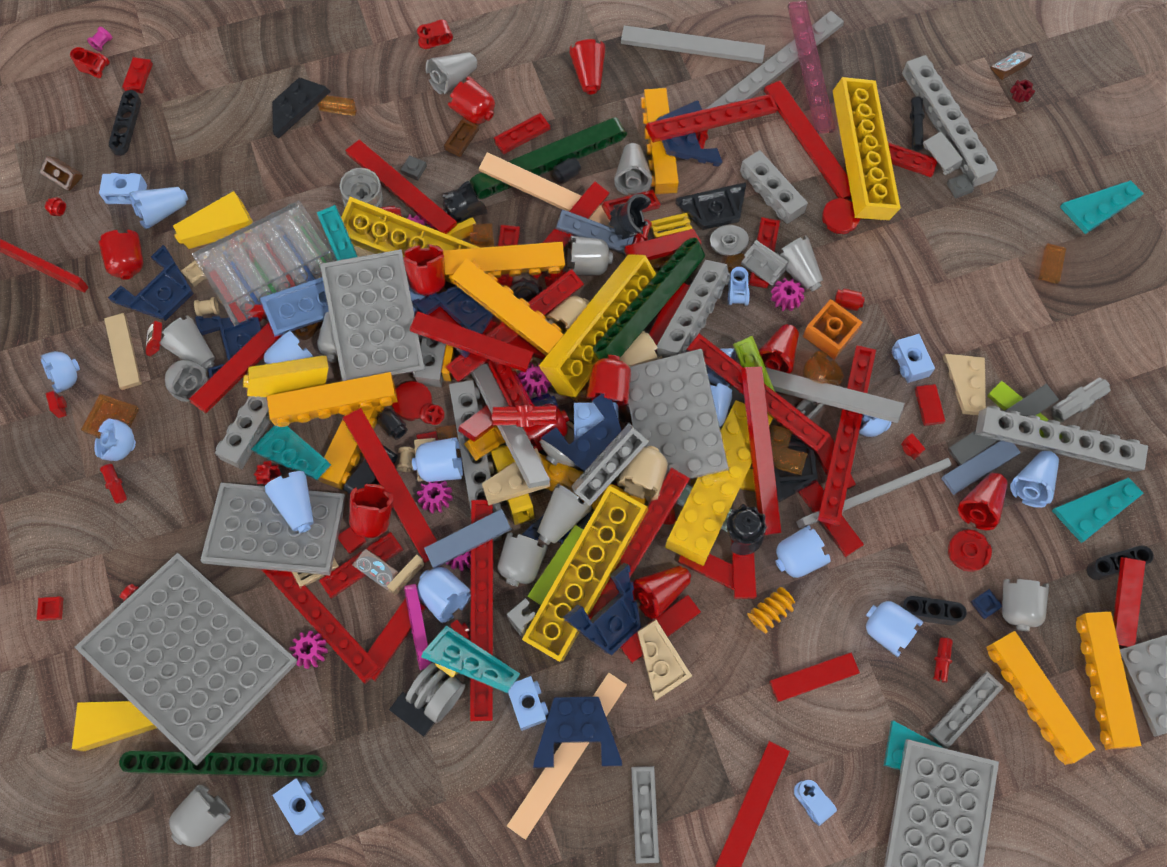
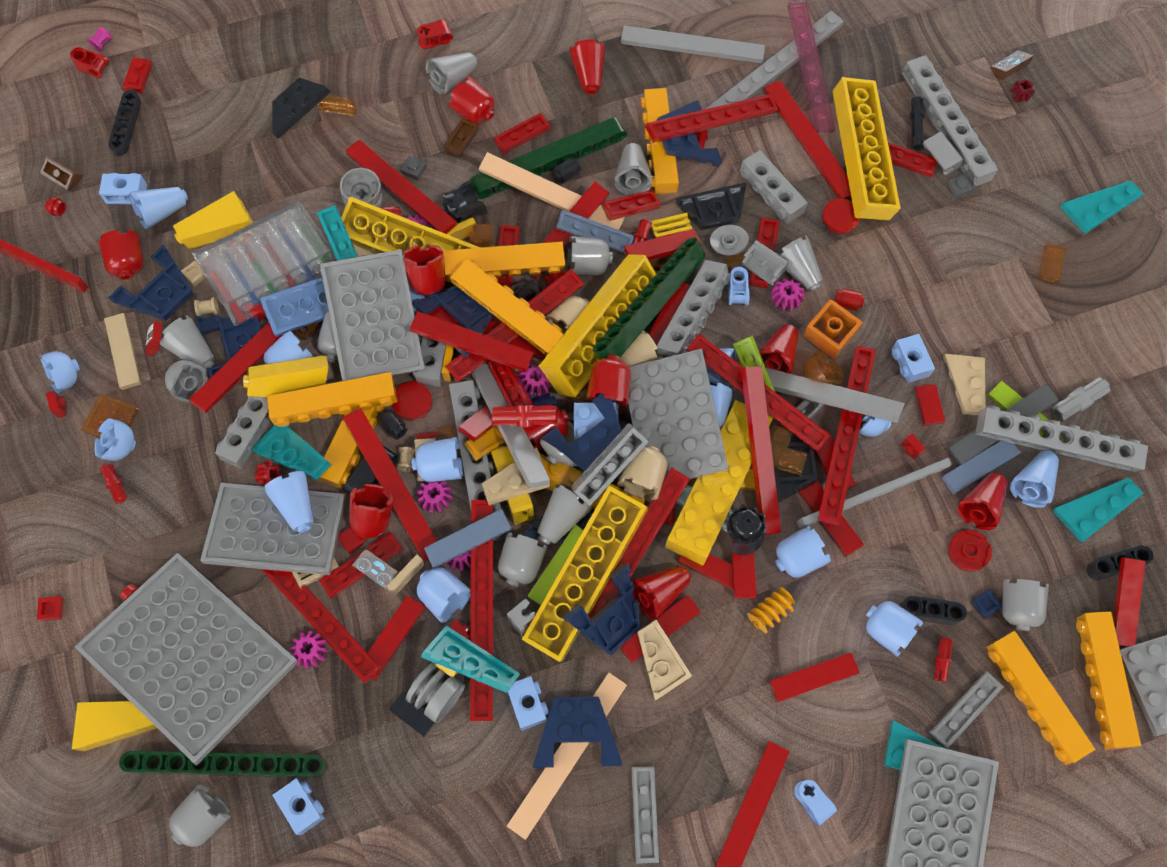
(416, 624): dark pink beam -> none
(436, 415): red wheel -> none
(628, 217): black hat -> none

